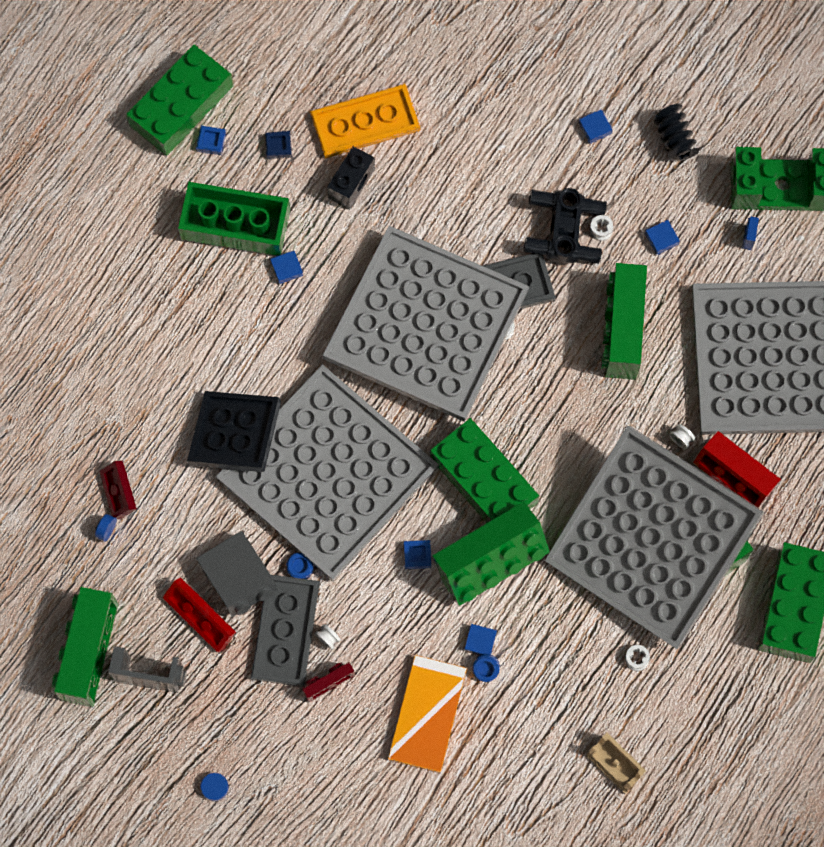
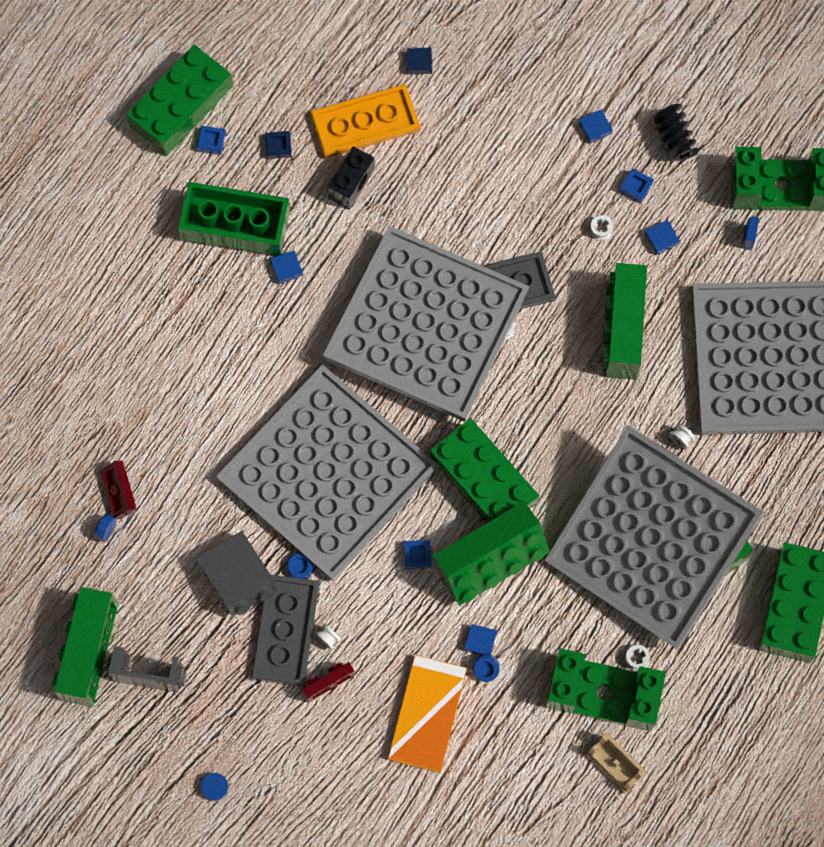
(199, 615): red plate -> none
(234, 431): black plate -> none
(419, 60): none -> dark blue tile
(565, 226): black piece -> none
(633, 698): none -> green plate
(636, 185): none -> blue tile
(736, 469): red brick -> none

